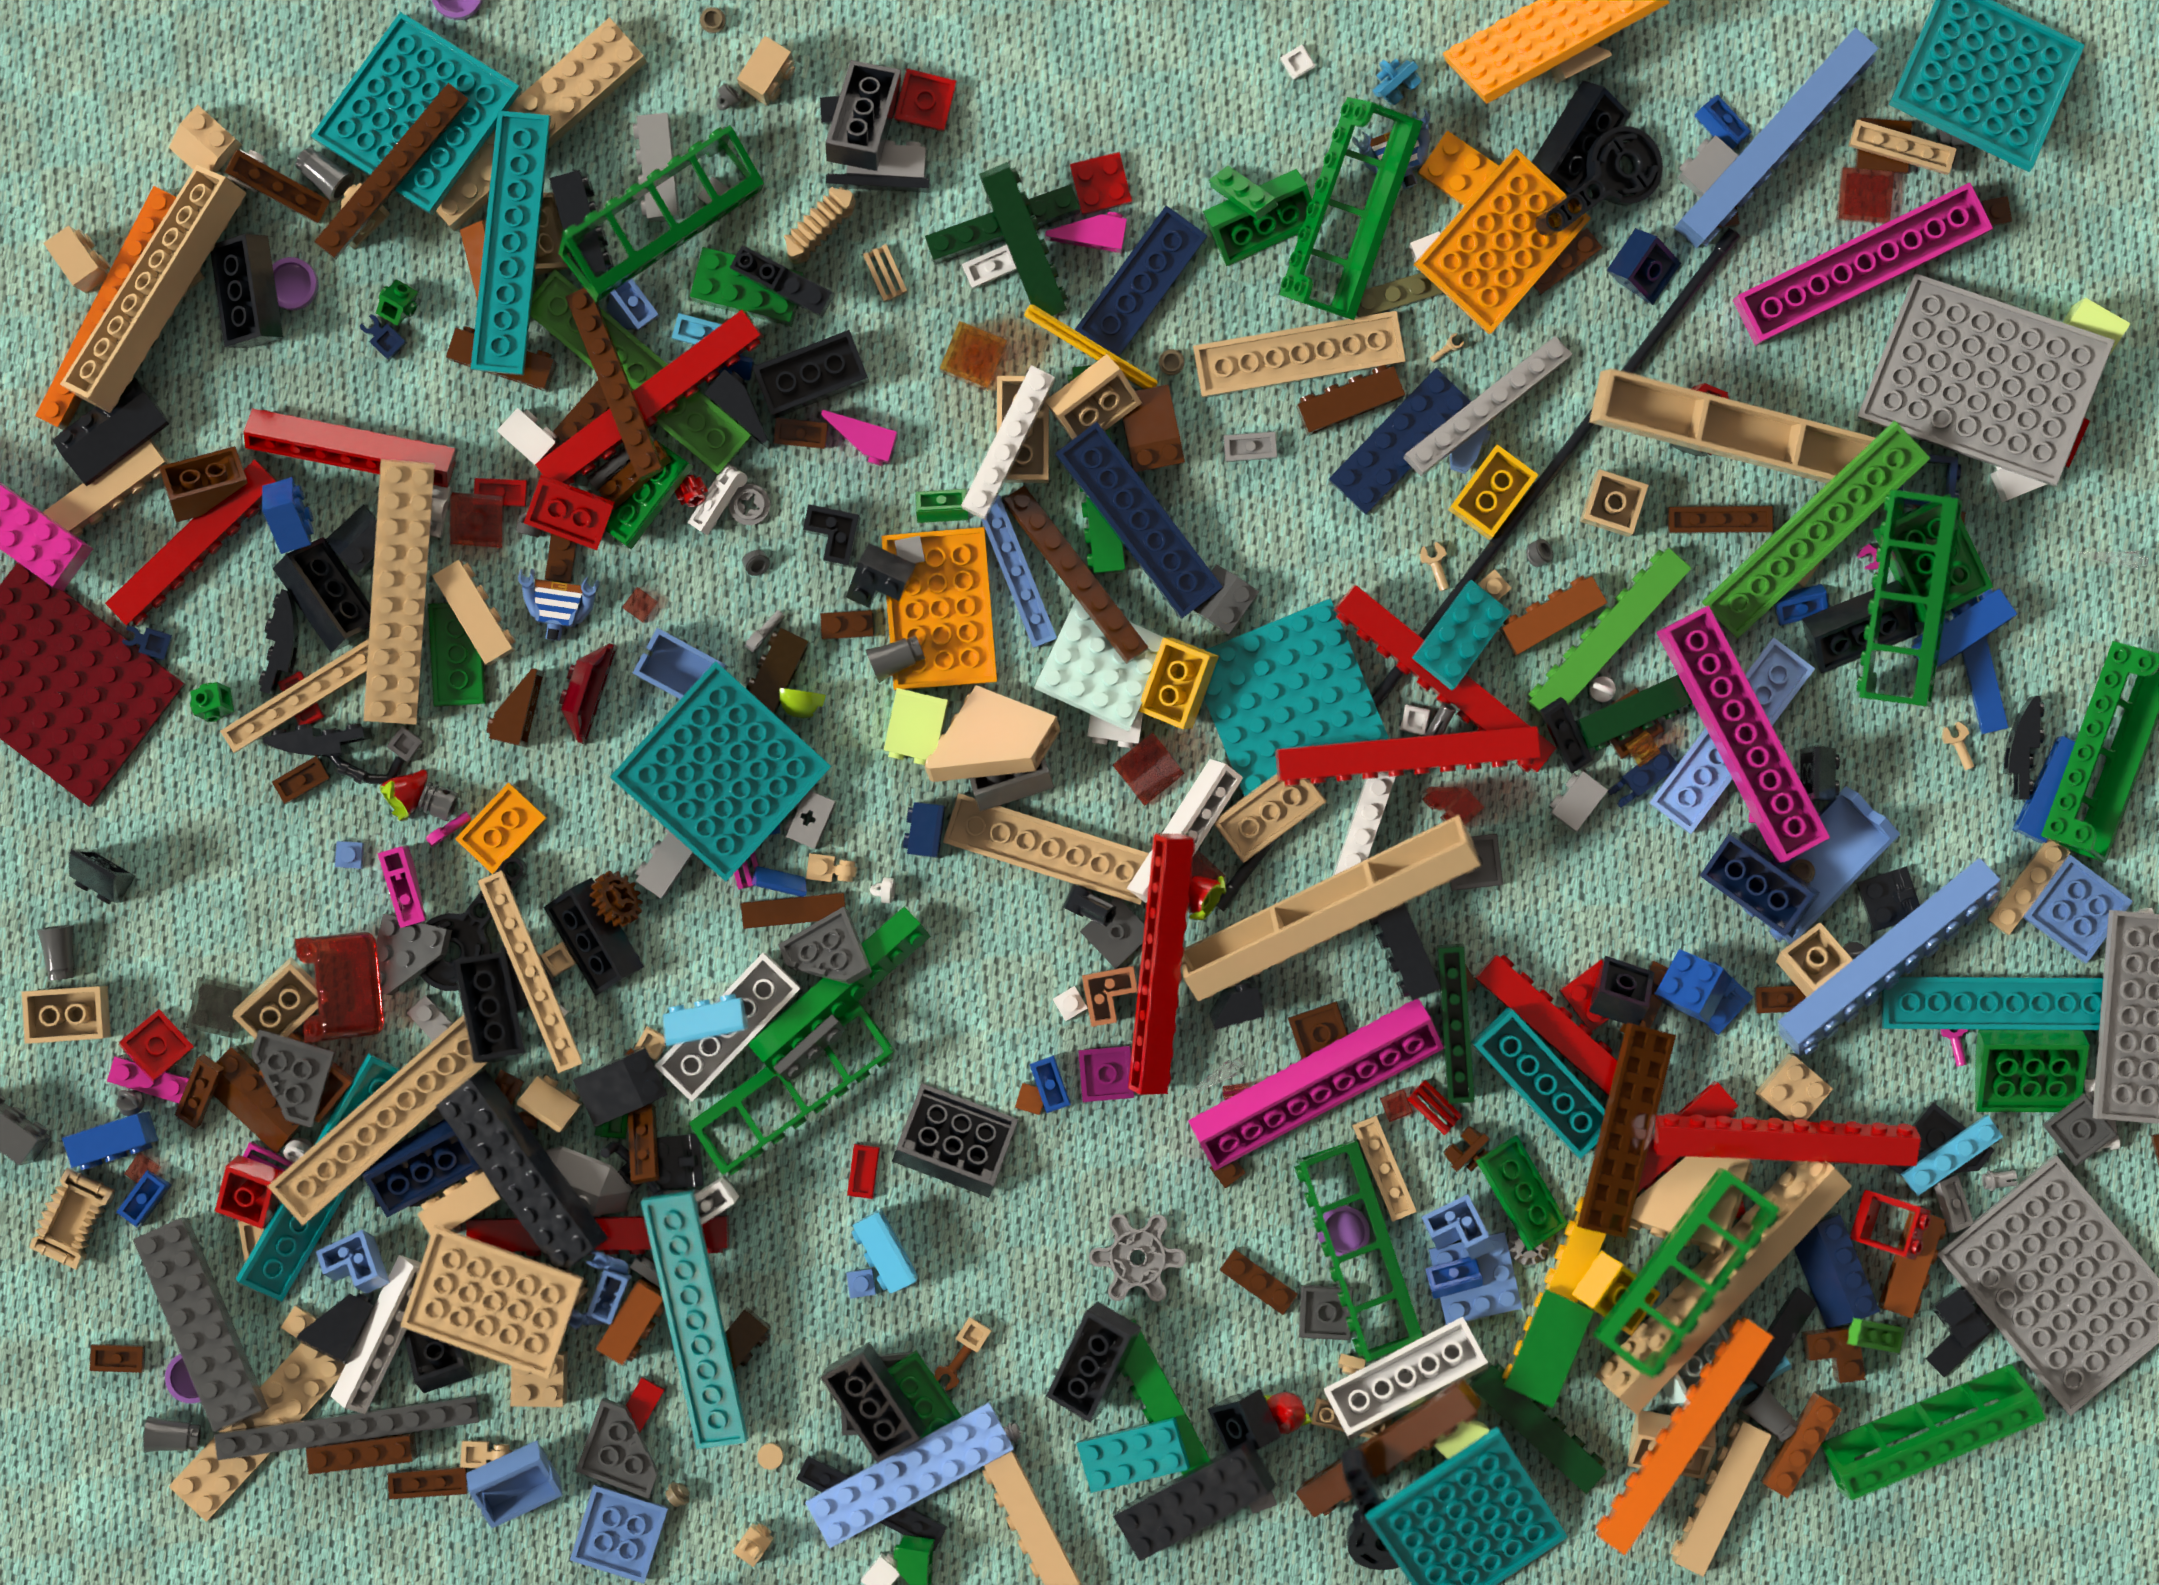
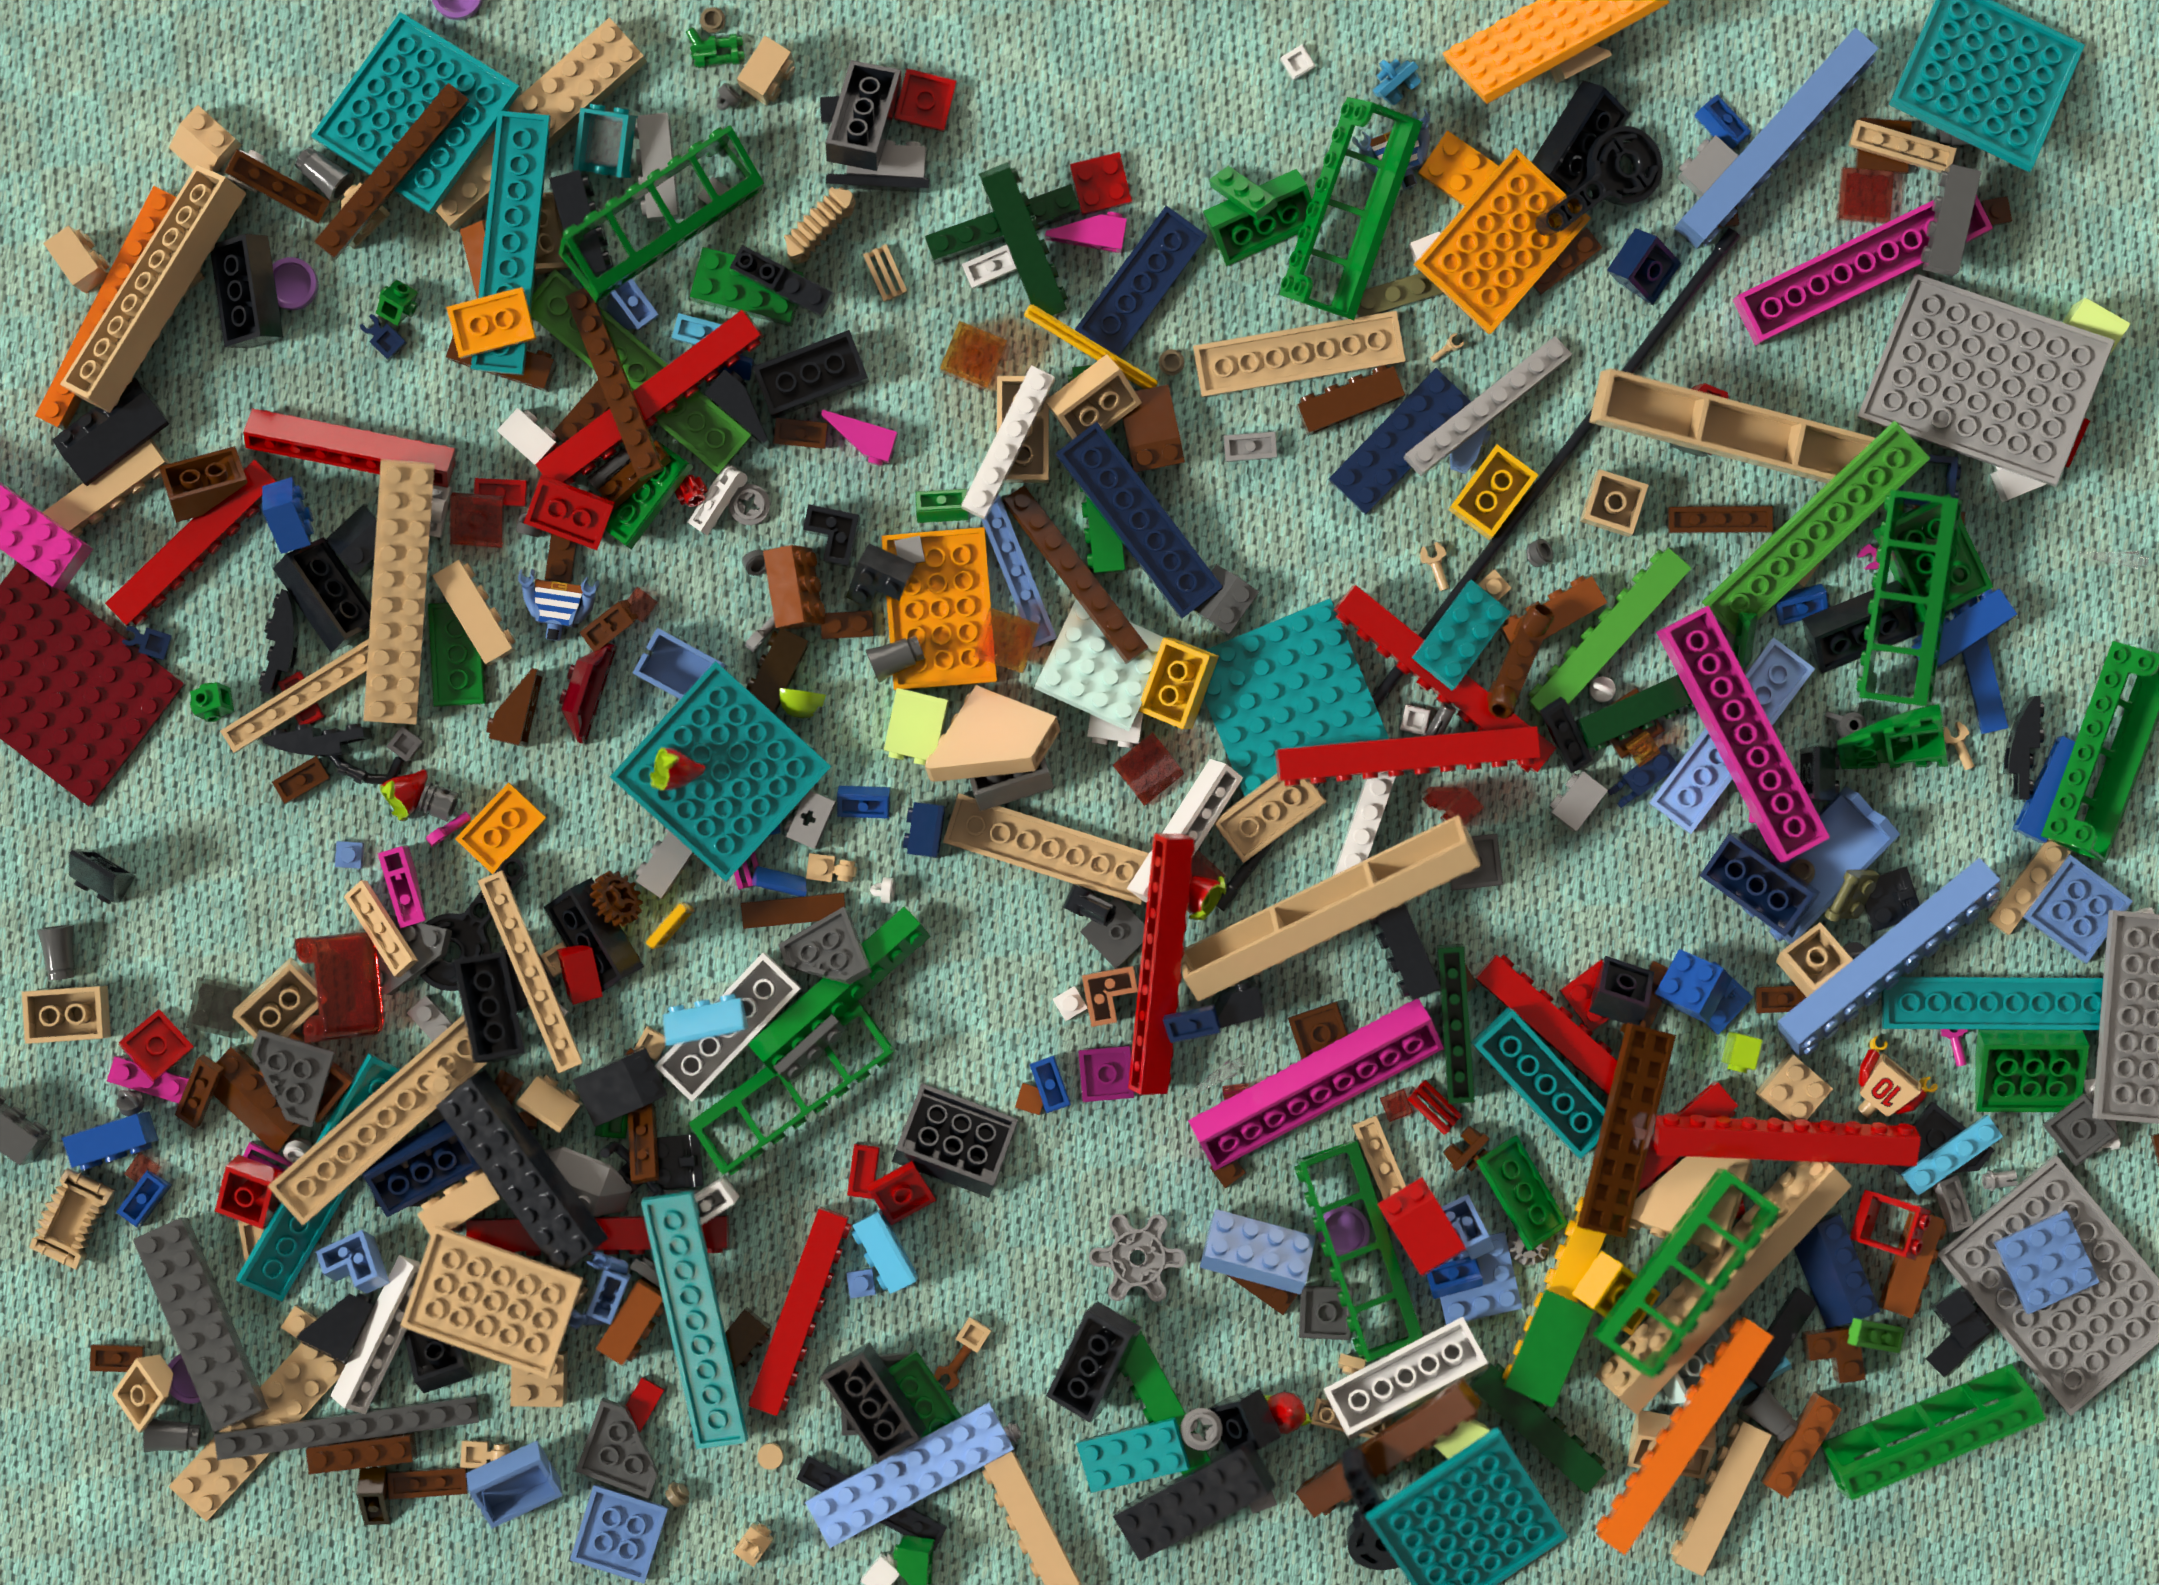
(144, 1389): none -> tan slope
(373, 1495): none -> dark brown slope
(380, 928): none -> tan plate
(440, 1083): none -> tan plate
(491, 322): none -> light orange plate
(579, 973): none -> red brick
(605, 141): none -> window
(608, 625): none -> reddish brown hinge
(670, 925): none -> yellow tile
(674, 770): none -> hat
(706, 51): none -> green piece
(794, 587): none -> dark orange brick
(798, 1311): none -> red brick
(863, 802): none -> blue slope
(901, 1193): none -> red plate
(1006, 640): none -> clear orange brick
(1192, 1024): none -> dark blue plate
(1212, 1434): none -> light grey gear
(1257, 1251): none -> medium blue brick
(1421, 1226): none -> red slope
(1518, 661): none -> reddish brown plate
(1741, 1052): none -> lime brick
(1744, 637): none -> green slope
(1843, 721): none -> dark grey brick
(1852, 895): none -> olive plate
(1888, 1085): none -> torso
(1896, 740): none -> green wedge
(1951, 220): none -> dark grey brick
(2046, 1262): none -> medium blue plate

